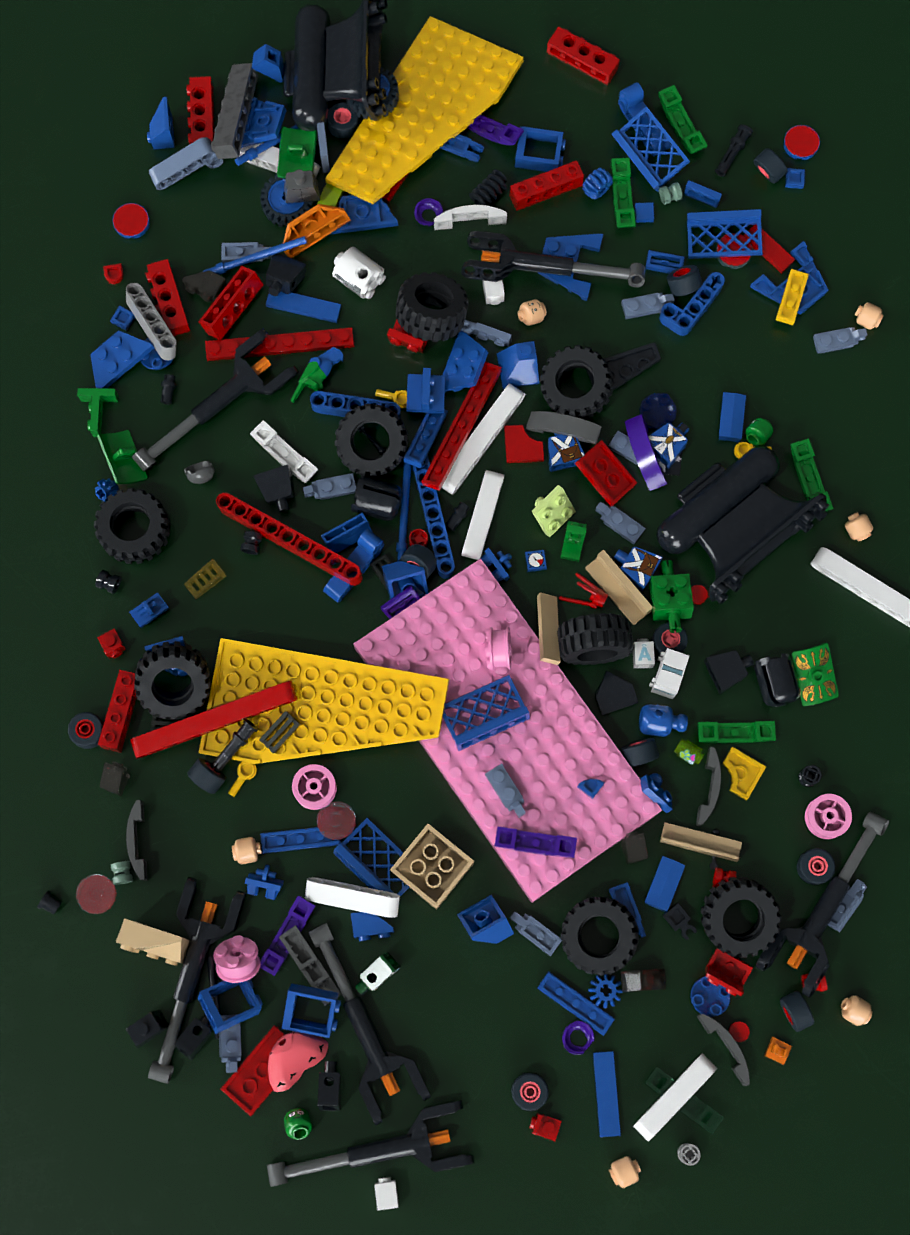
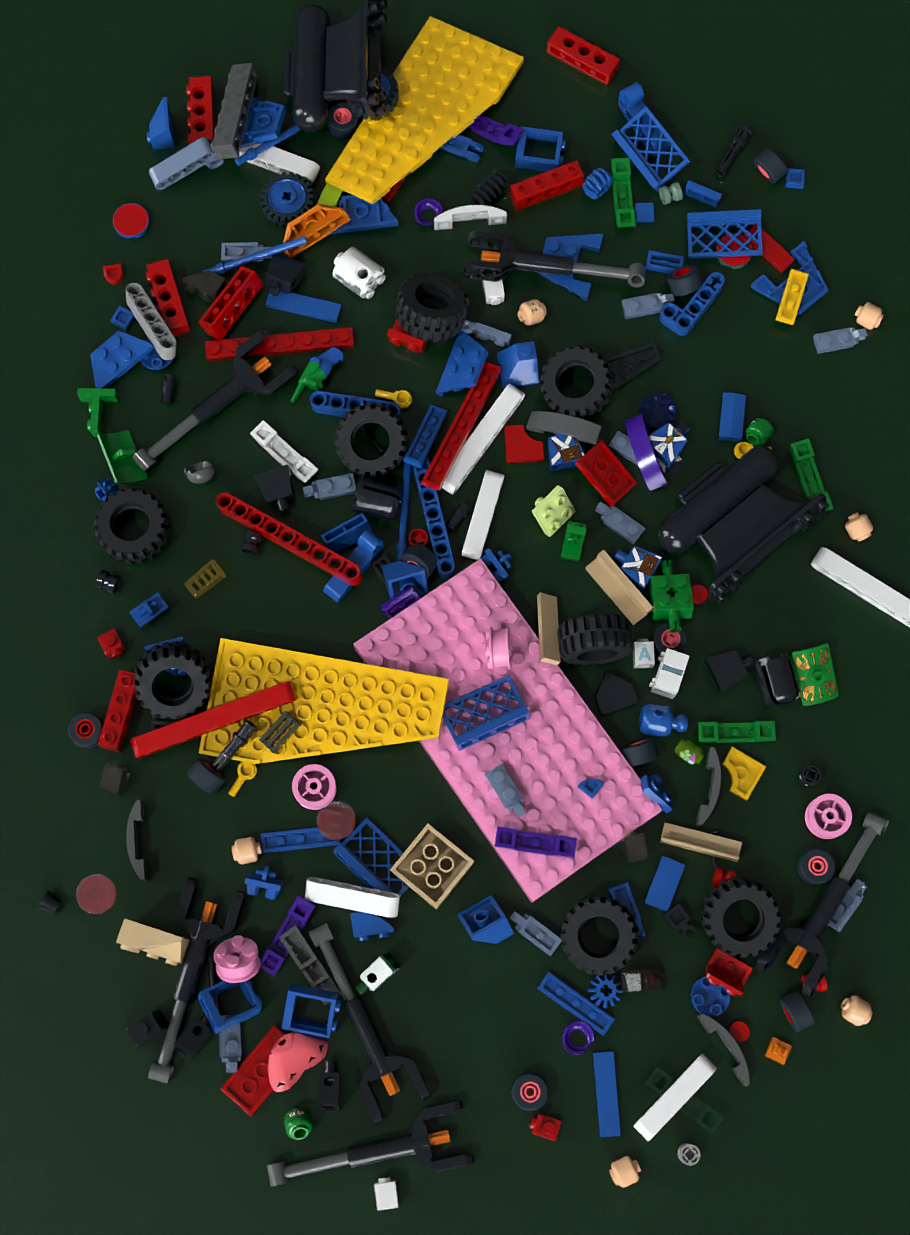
(120, 868): sand green wheel -> none
(269, 62): blue slope -> none
(296, 151): green shield -> none
(301, 187): dark grey torso -> none
(323, 147): sand blue tile -> none
(425, 392): blue bracket -> none
(535, 560): tile -> none
(597, 597): red plant -> none
(680, 121): green slope -> none
(801, 142): red tile -> none

